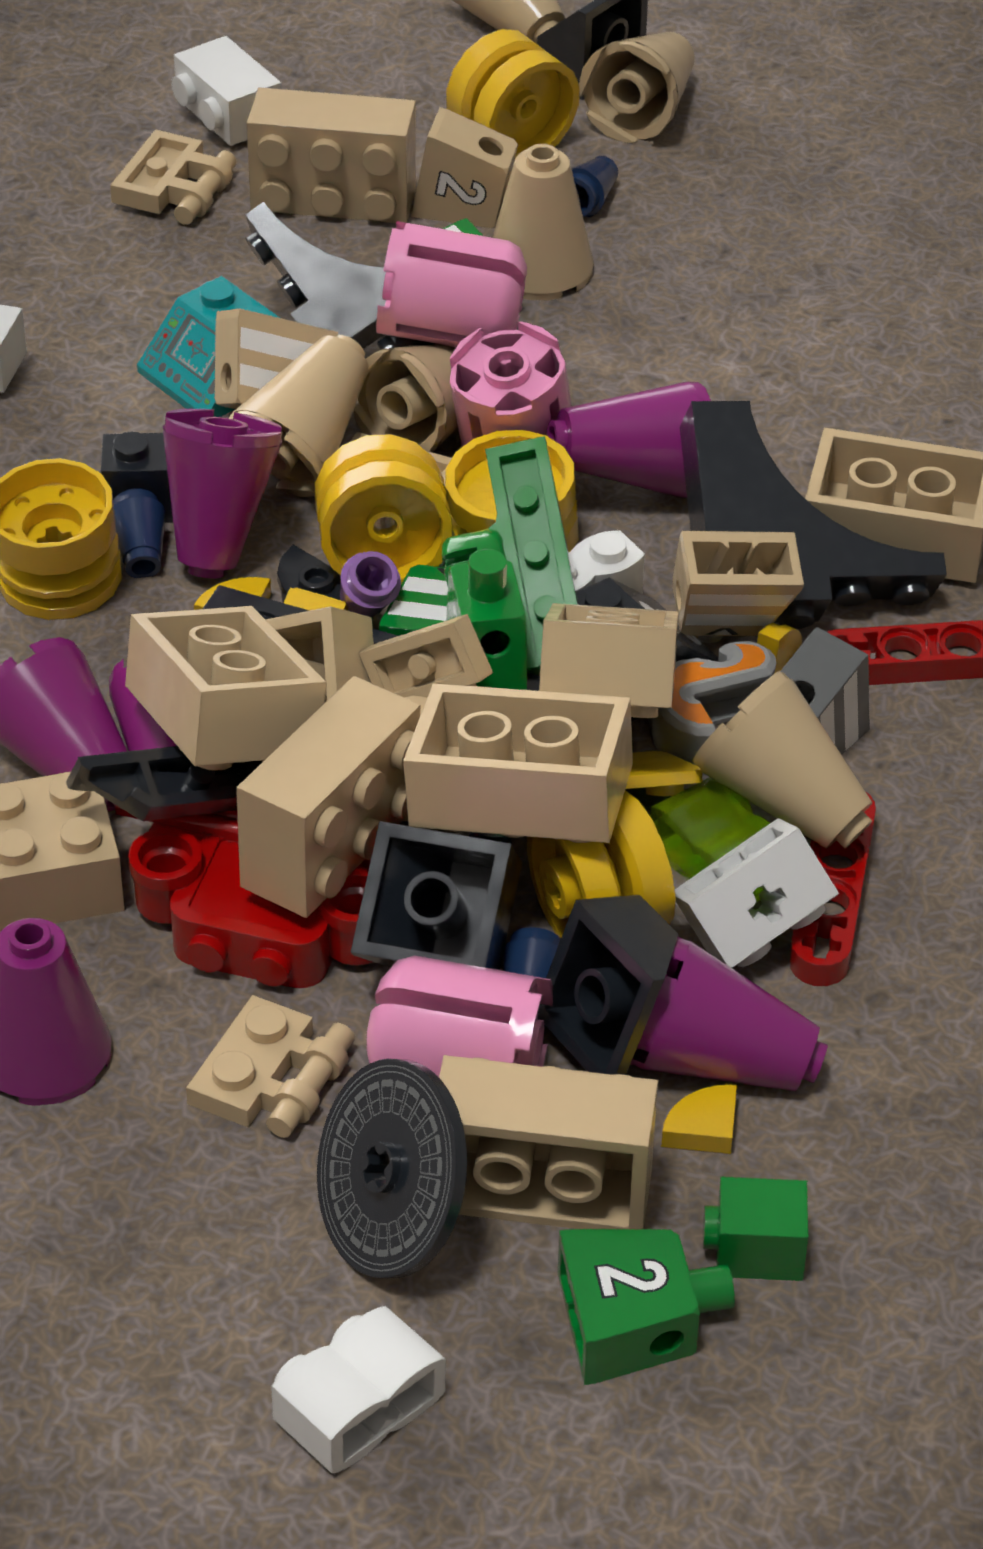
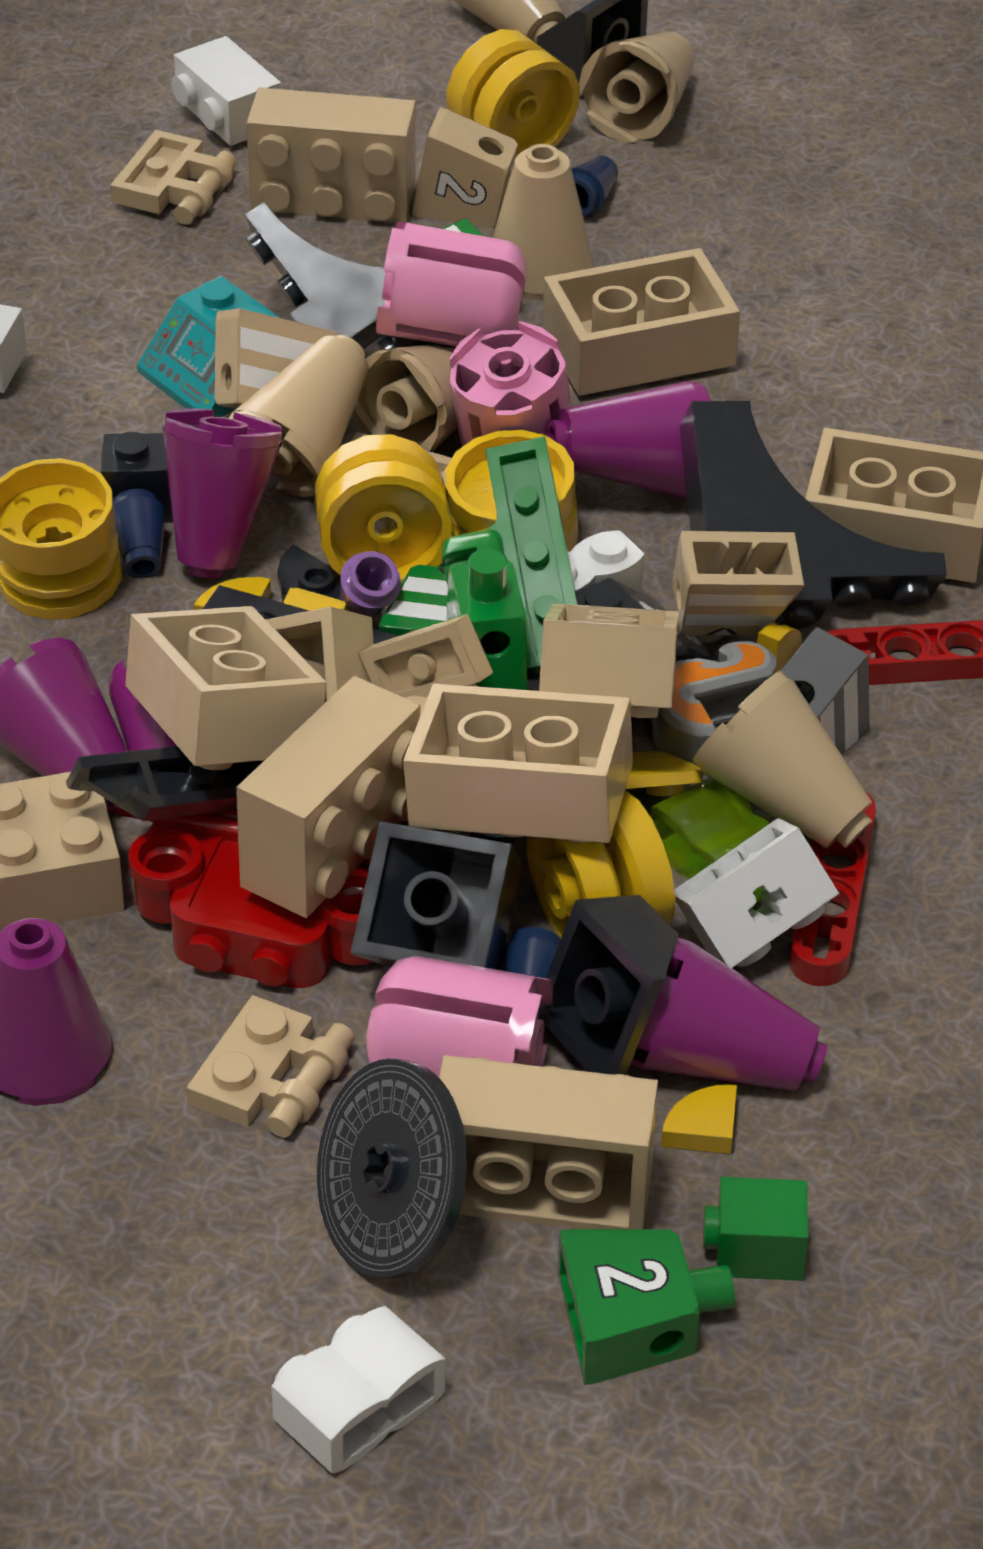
(641, 321): none -> tan brick

